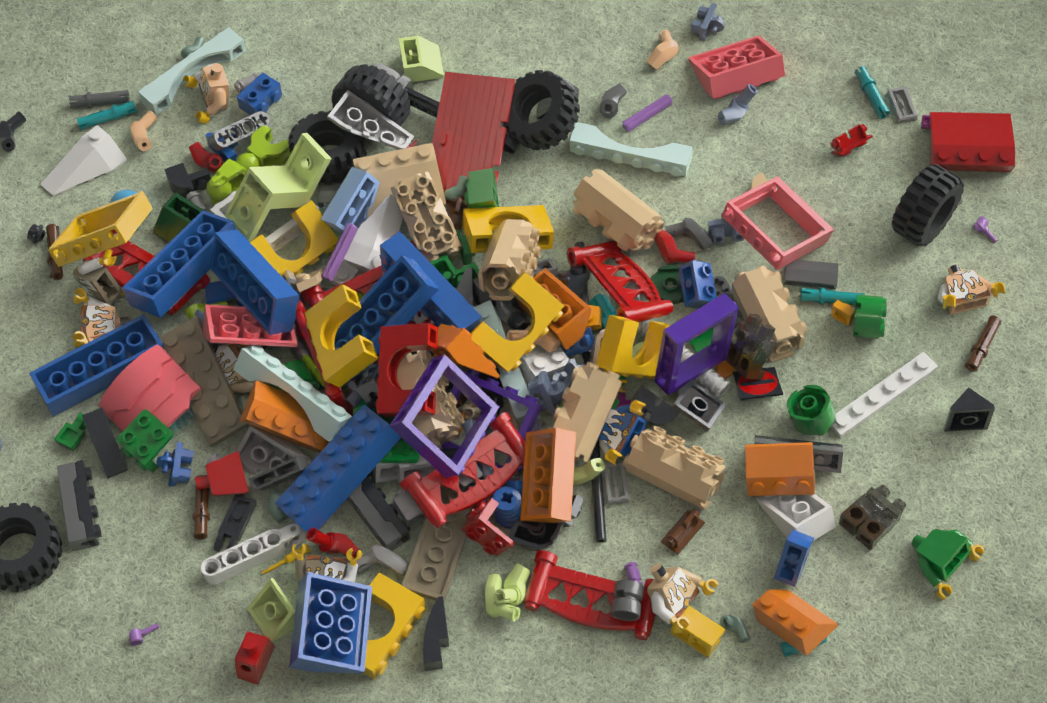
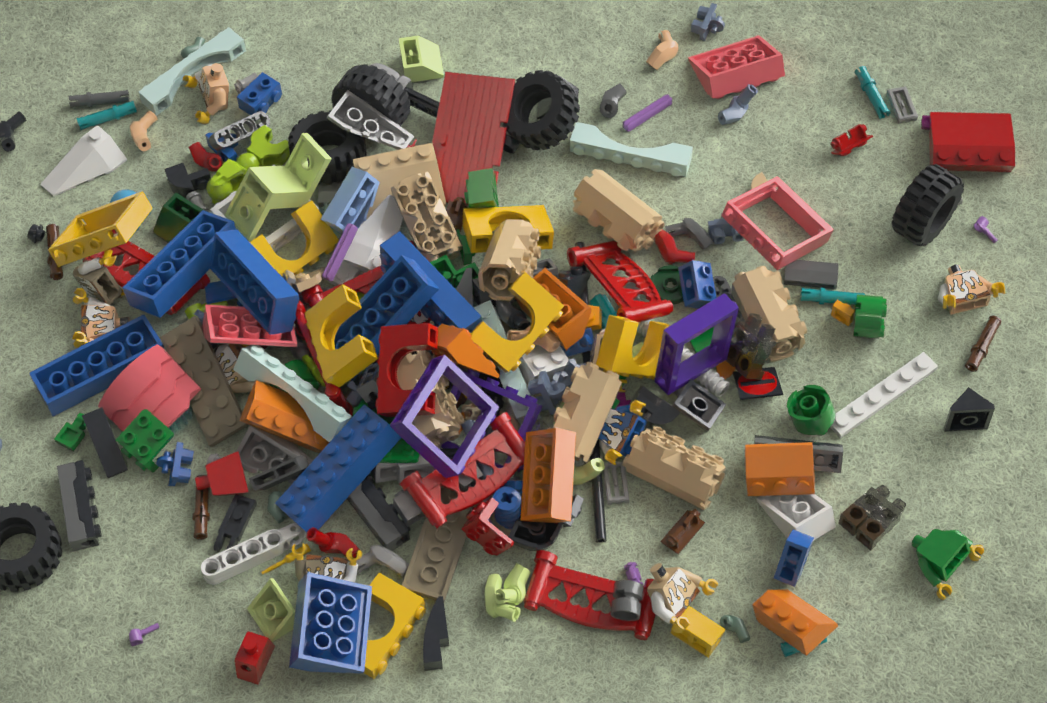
(456, 191): sand green arm -> none

